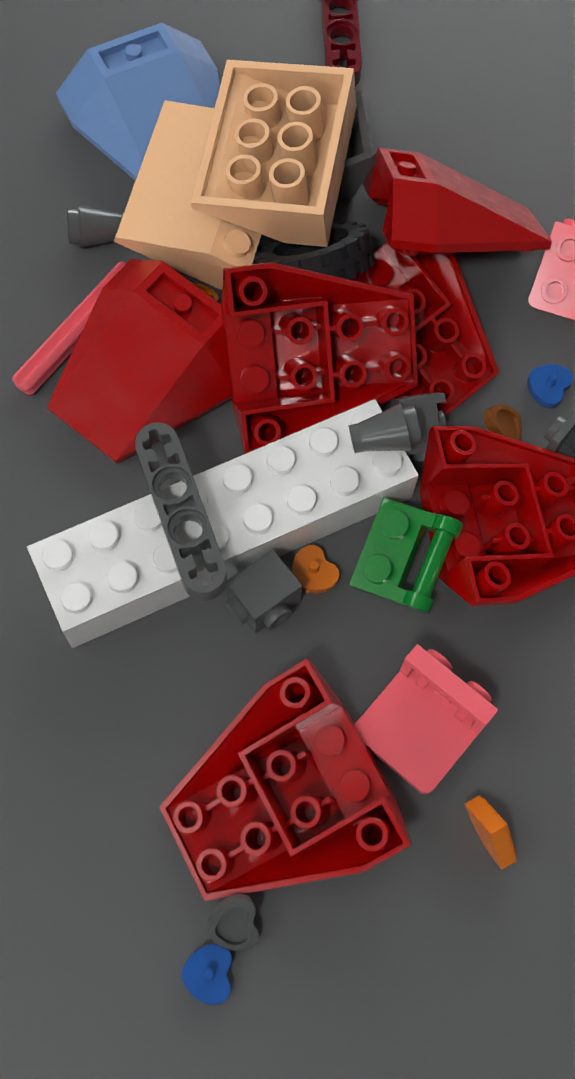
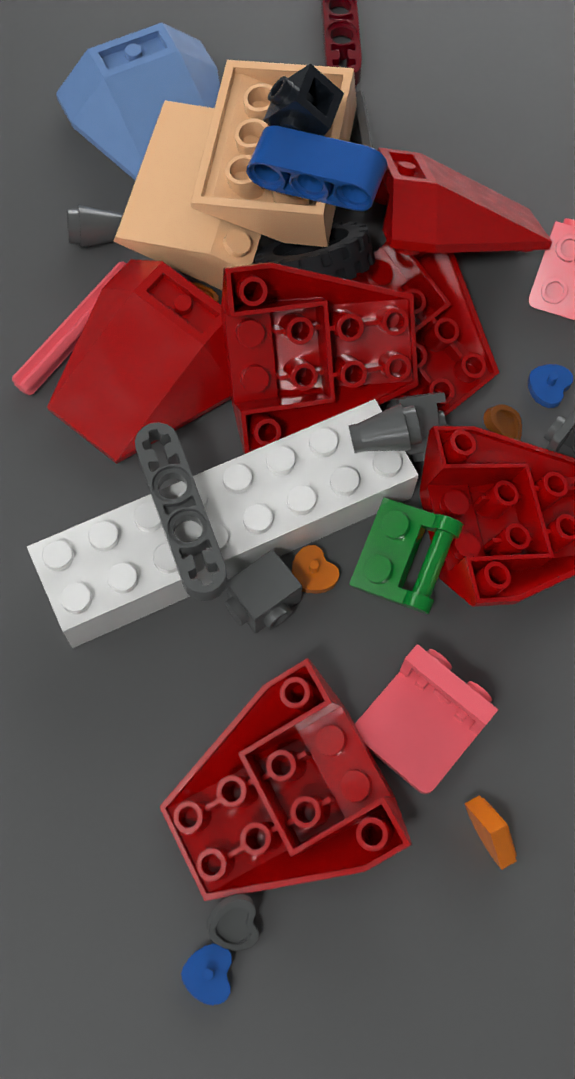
(304, 102): none -> black brick
(317, 168): none -> blue beam

